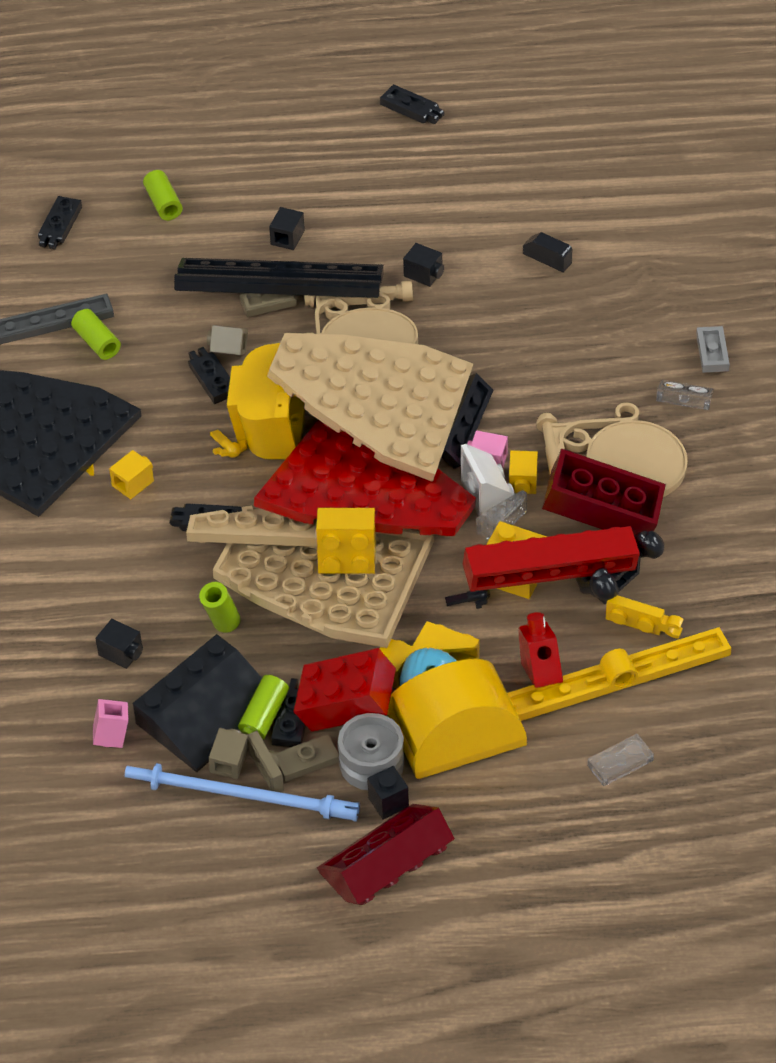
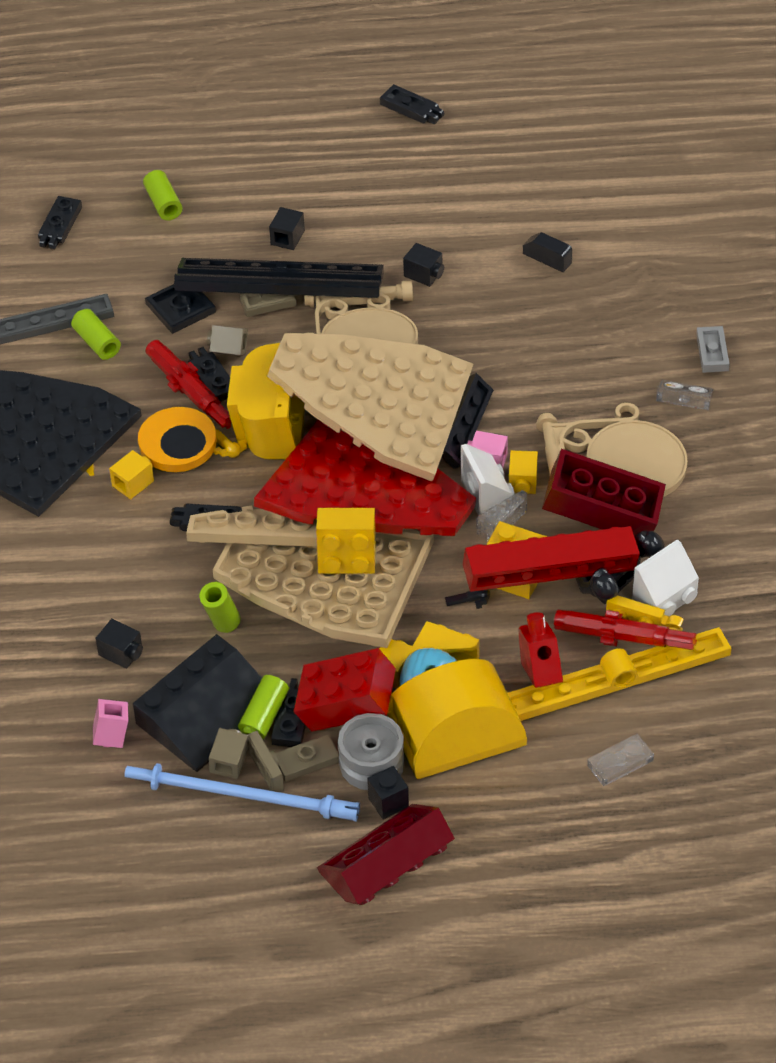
(177, 439): none -> light orange piece
(179, 308): none -> black tile
(184, 378): none -> red piece
(614, 628): none -> red piece
(666, 579): none -> white slope

